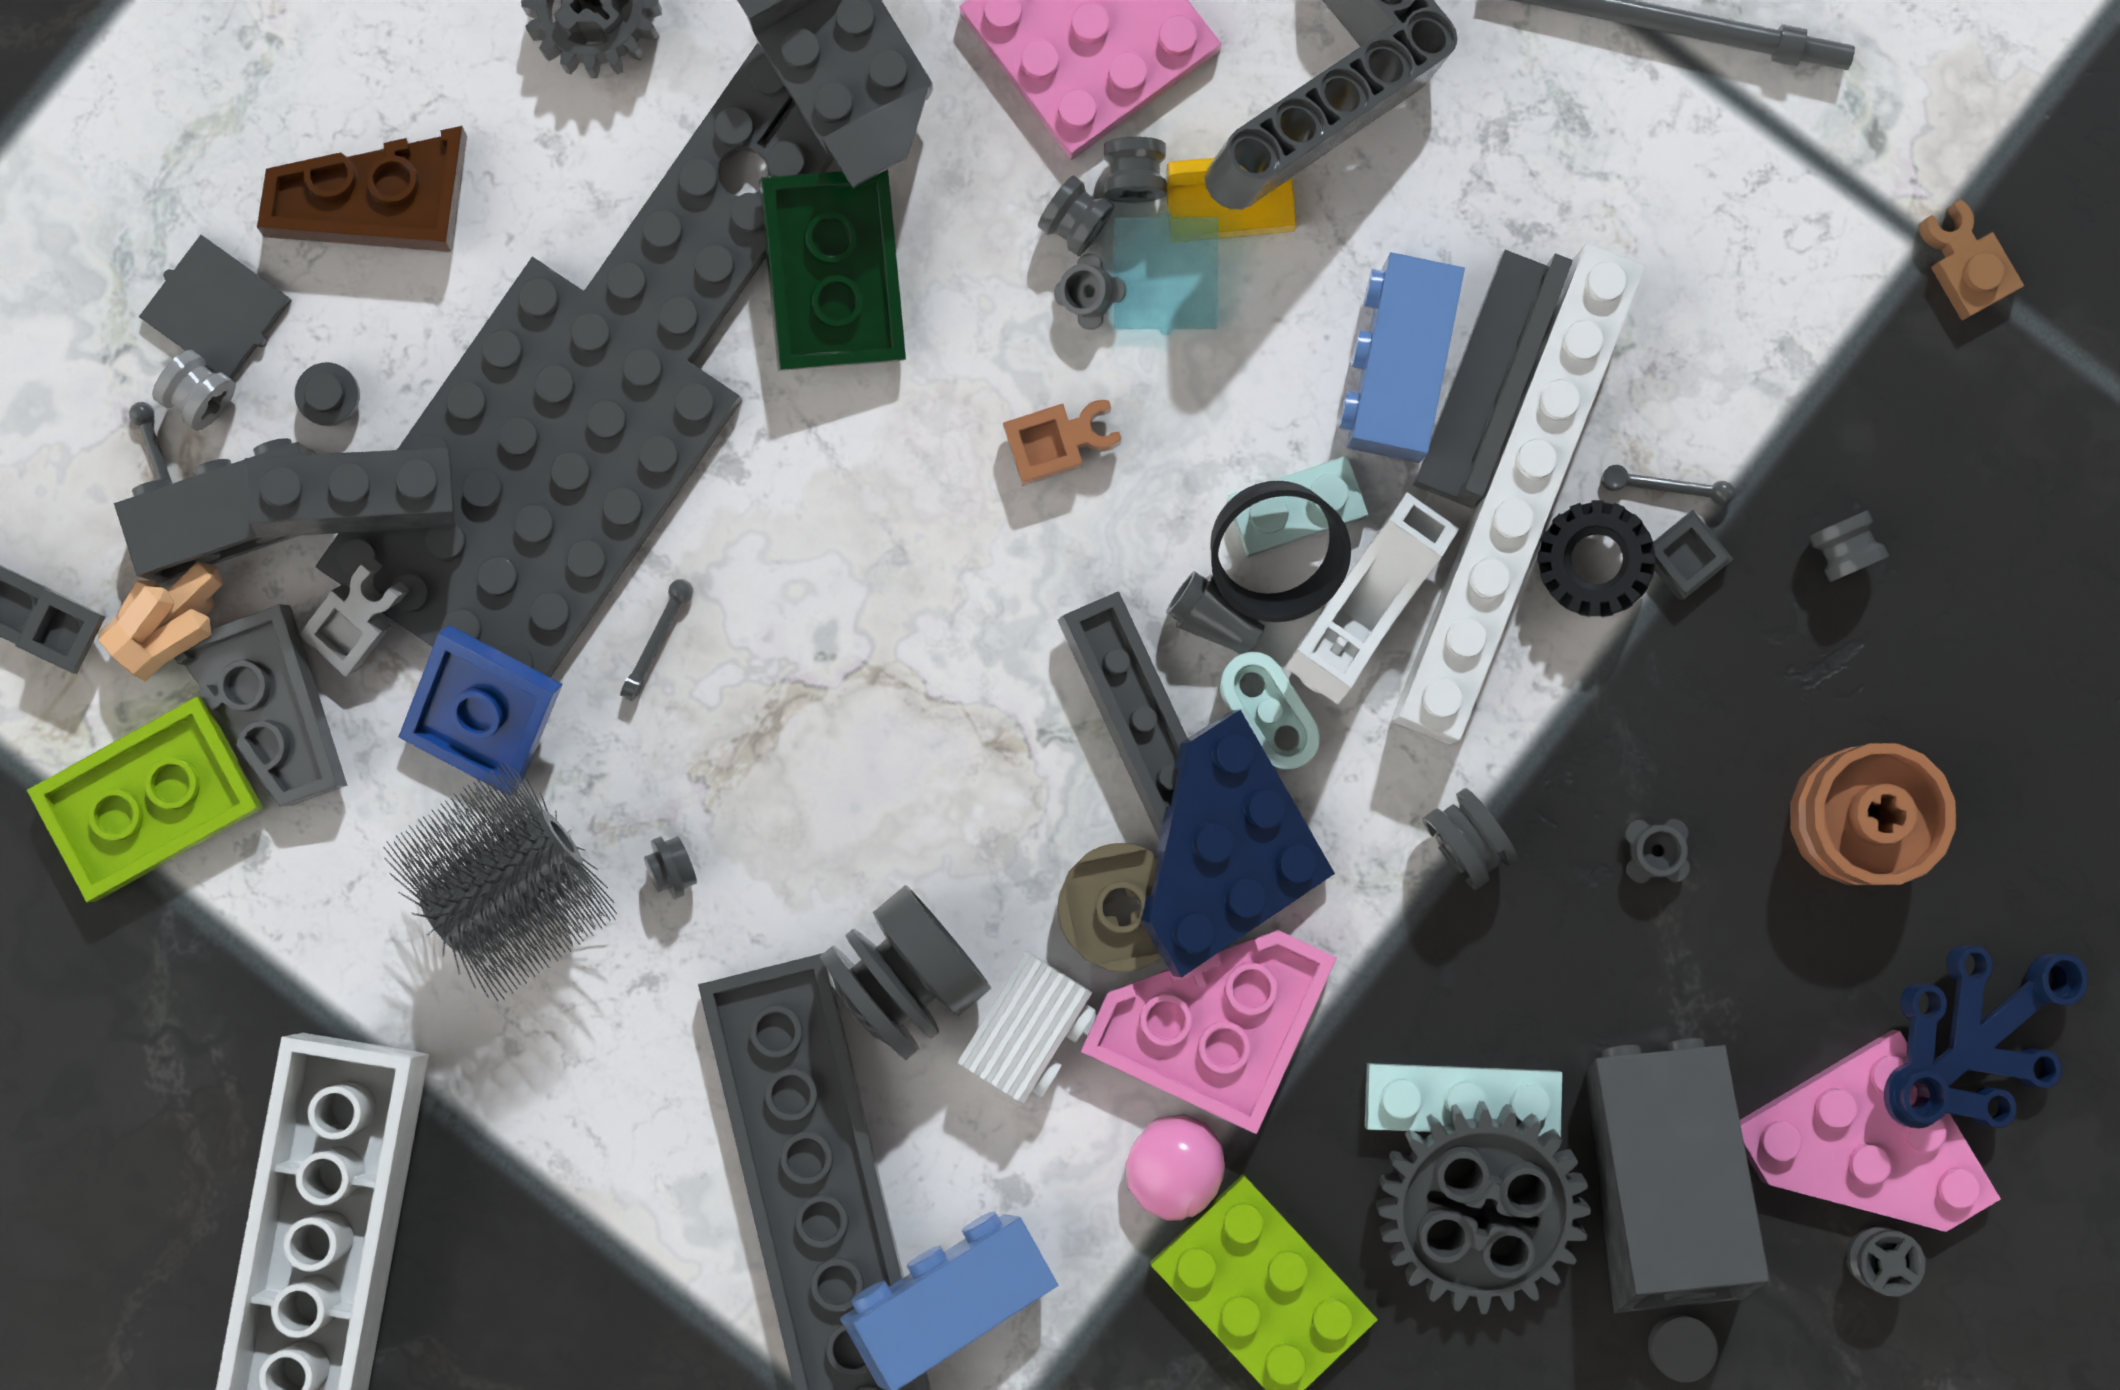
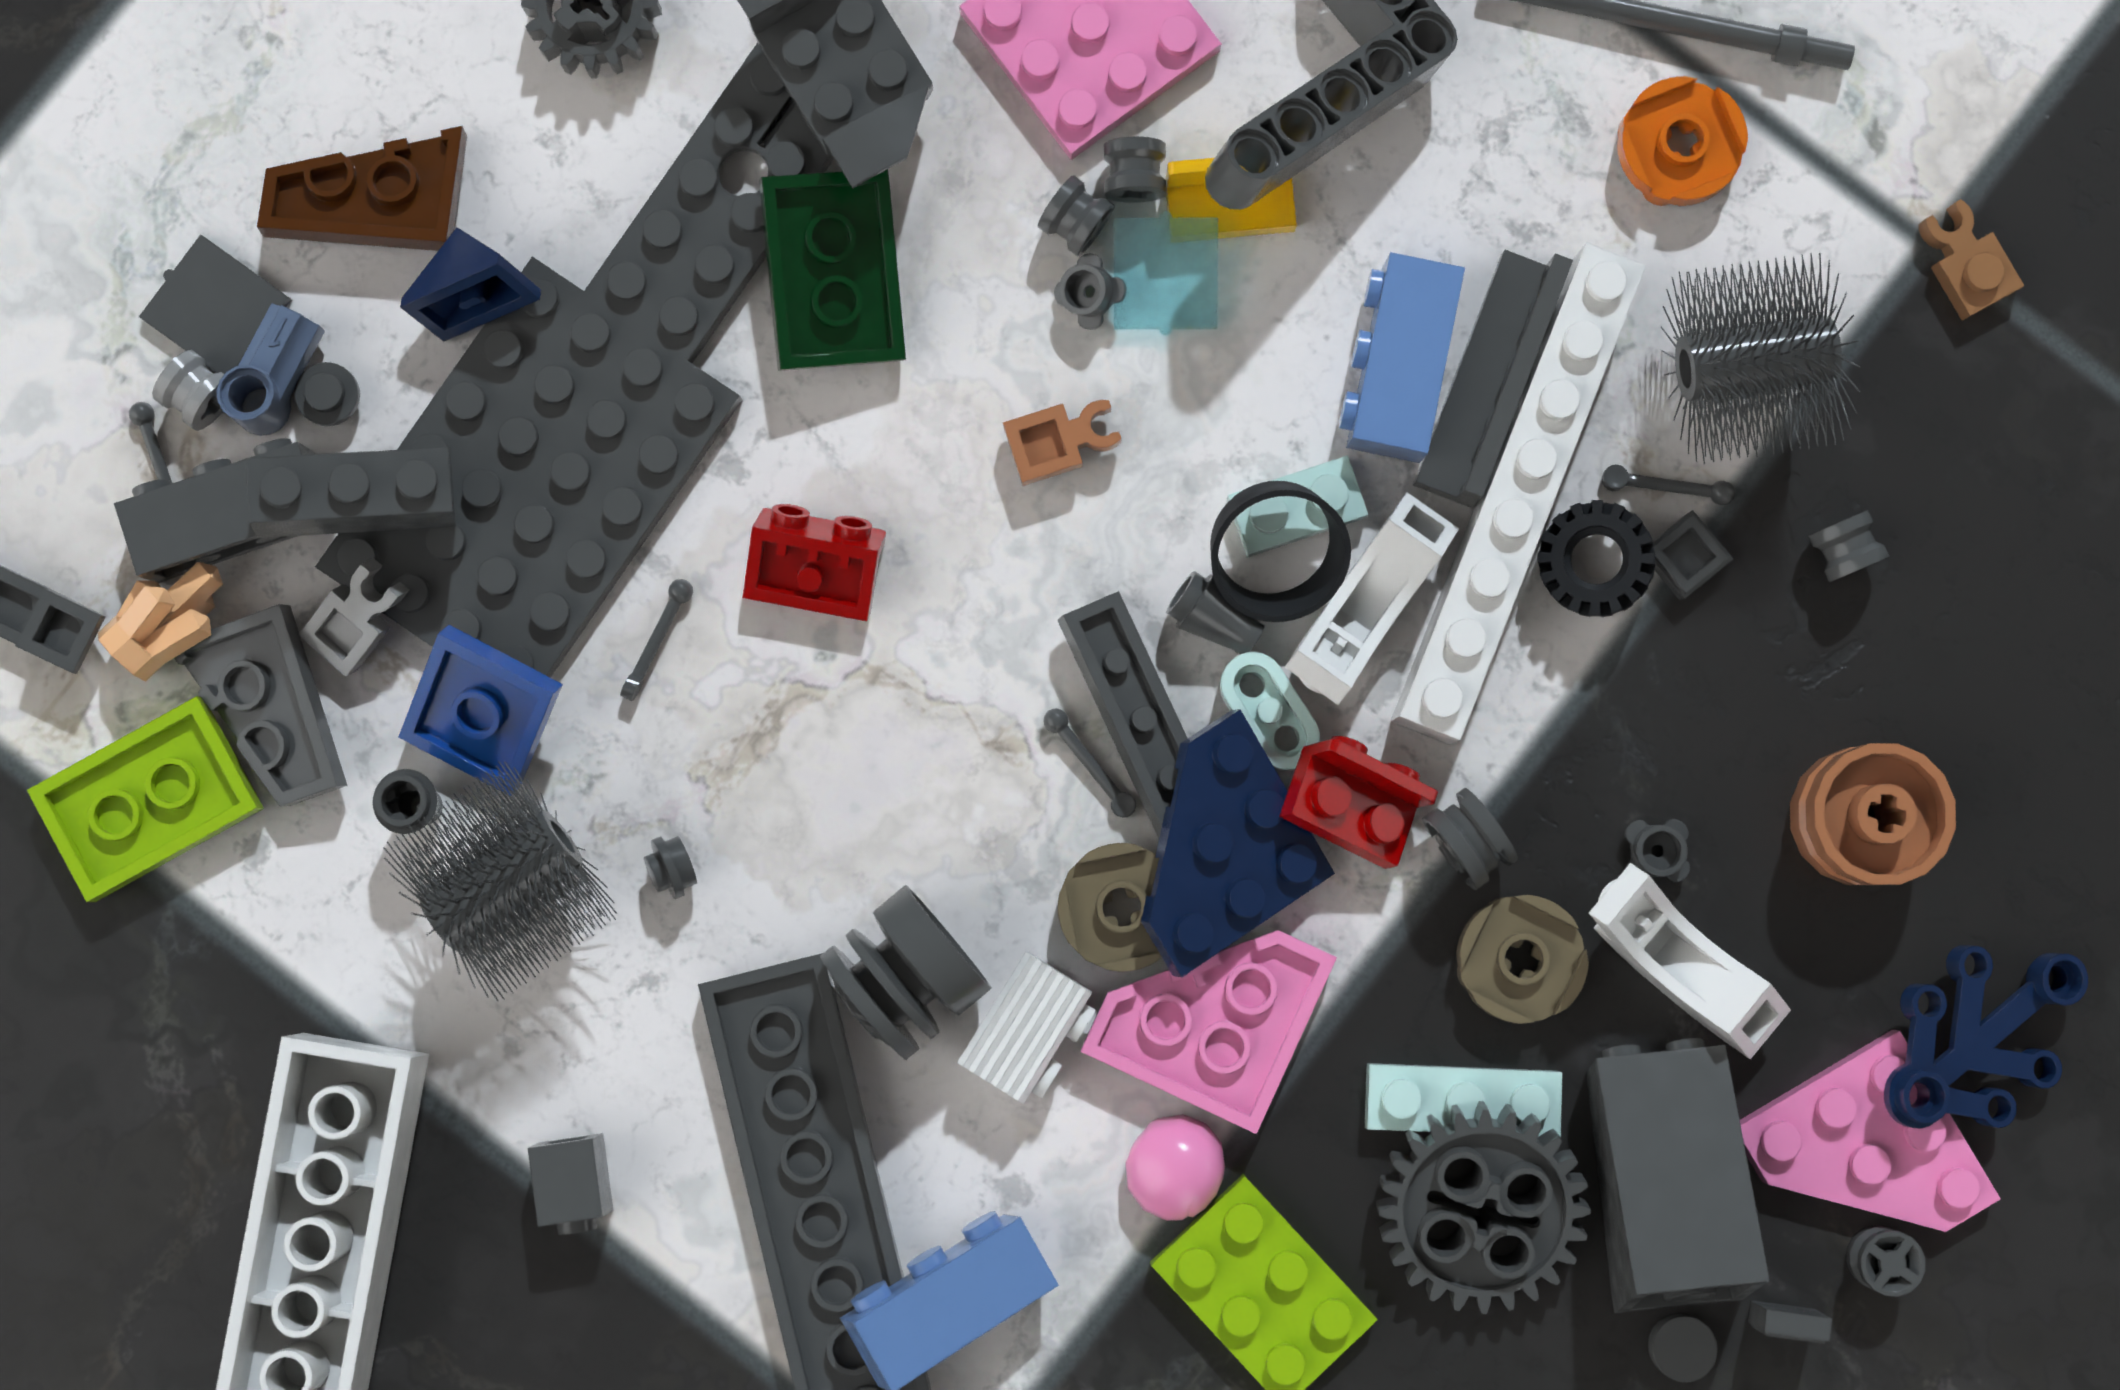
(270, 363): none -> sand blue piece
(394, 799): none -> dark grey cone
(466, 288): none -> dark blue slope
(570, 1183): none -> dark grey brick
(813, 562): none -> red bracket
(1122, 803): none -> dark grey hinge
(1355, 799): none -> red bracket
(1555, 944): none -> dark tan plate
(1685, 964): none -> white arch
(1695, 108): none -> orange plate
(1758, 358): none -> dark grey piece
(1789, 1322): none -> dark grey tile

